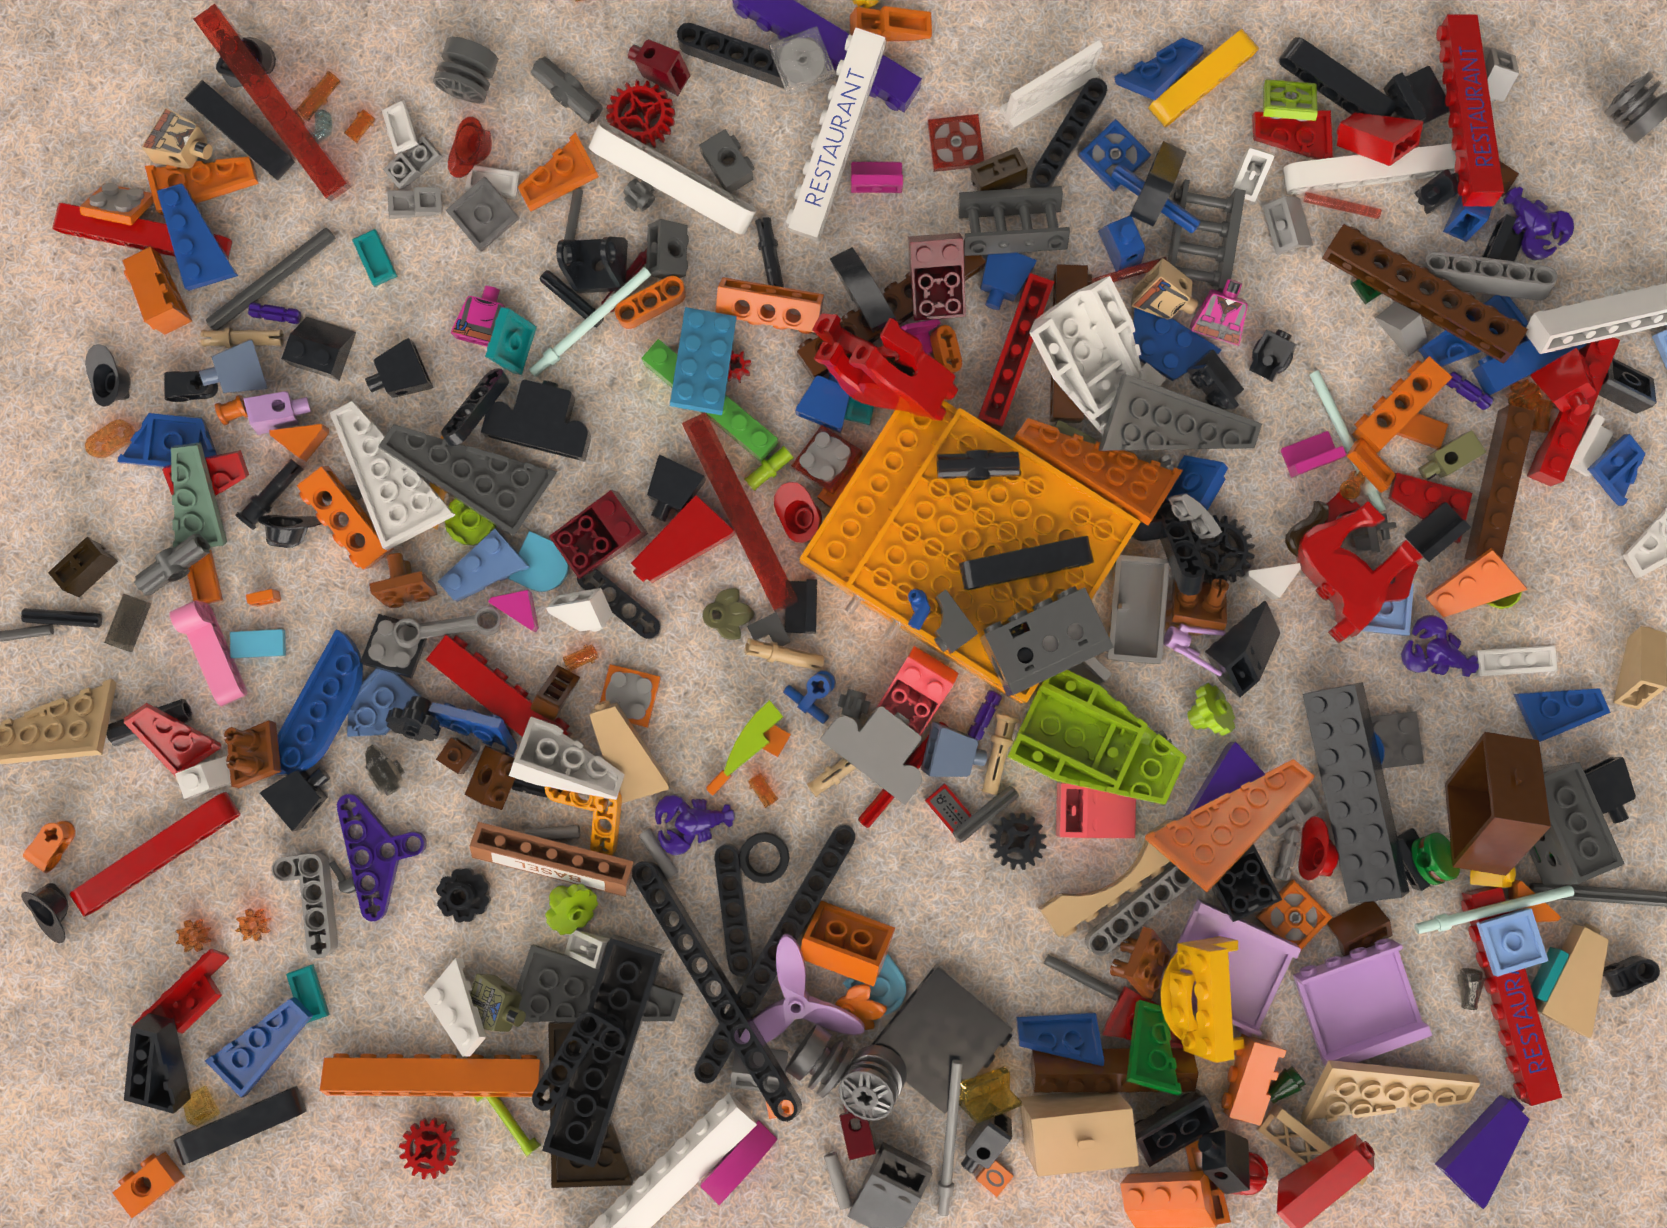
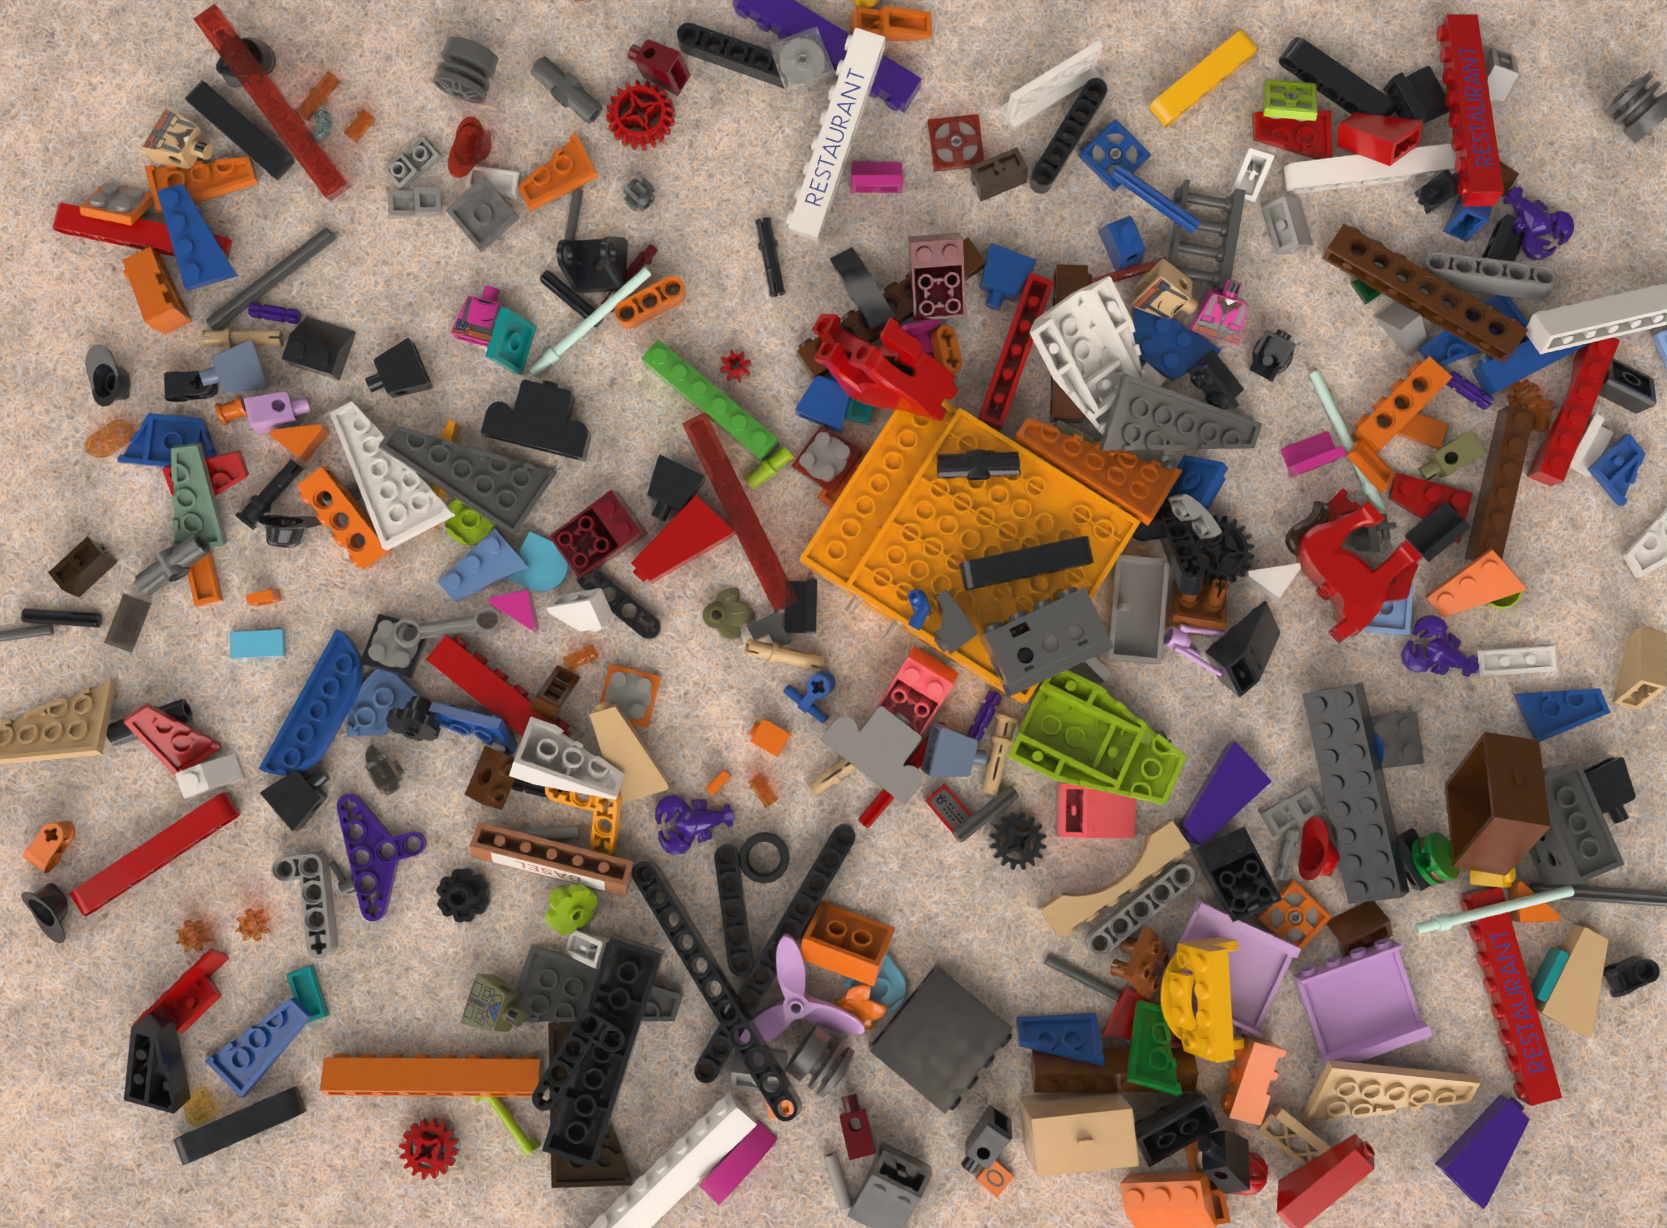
(133, 1192): orange brick -> none
(210, 650): bright pink beam -> none
(252, 753): dark orange plate -> none
(374, 257): teal tile -> none
(400, 127): white tile -> none
(403, 584): dark orange plate -> none
(454, 1008): white wing -> none
(457, 755): reddish brown brick -> none
(475, 407): black beam -> none
(658, 853): light grey piece -> none
(664, 236): dark grey brick -> none
(672, 178): white beam -> none
(703, 361): dark azure plate -> none
(721, 147): dark grey brick -> none
(752, 737): lime slope -> none
(781, 298): orange brick -> none
(797, 512): red piece -> none
(854, 704): dark grey gear -> none
(873, 1082): flat silver wheel -> none
(945, 1185): light grey bar -> none
(988, 1095): clear yellow panel -> none
(1013, 202): dark grey fence -> none
(1158, 183): black beam -> none
(1161, 72): blue wing -> none
(1211, 711): lime plant -> none
(1223, 830): orange wing -> none
(1287, 1084): dark green cone -> none
(1342, 205): clear red bar -> none
(1351, 487): clear orange pin -> none
(1470, 987): clear smoke cone -> none
(1512, 942): light blue plate -> none
(1567, 382): red torso -> none

